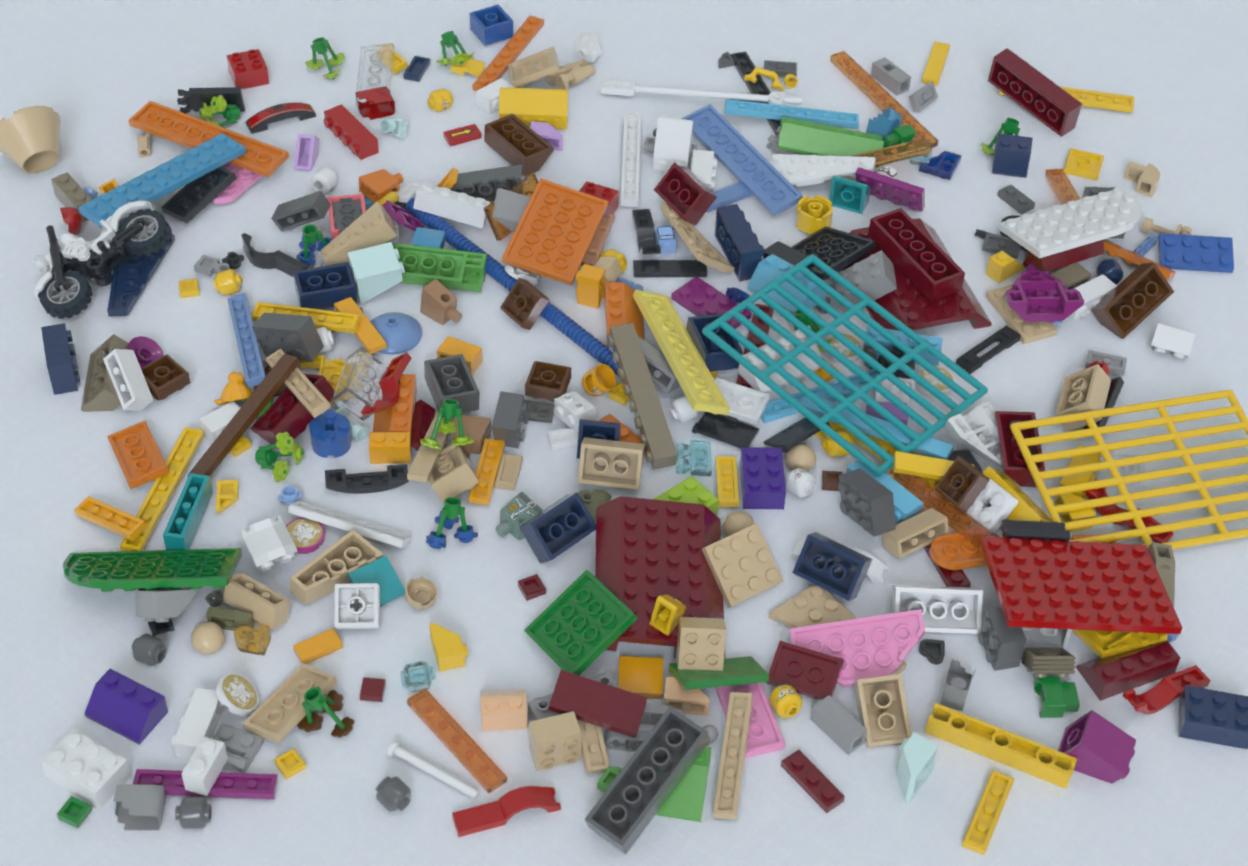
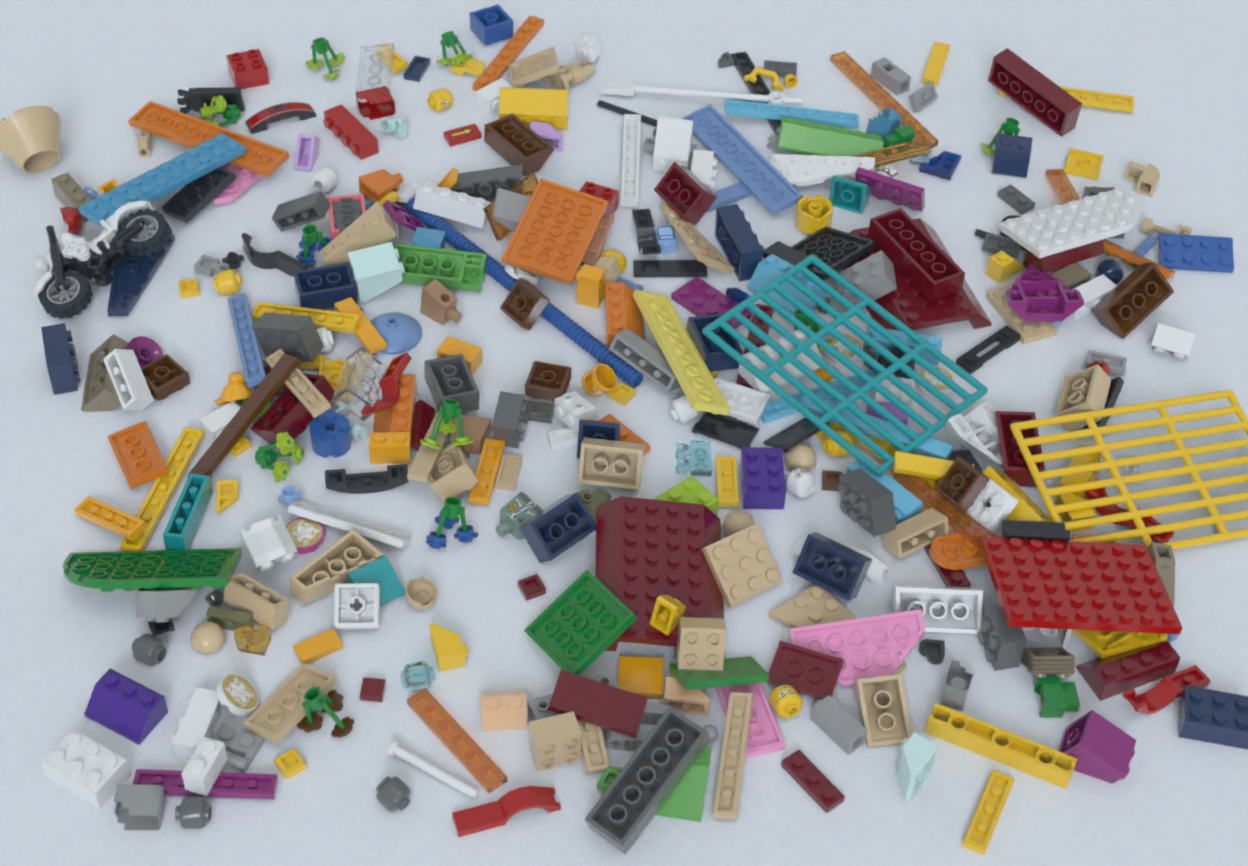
(74, 812): green plate -> none
(622, 111): none -> black bar
(643, 396): dark tan brick -> none

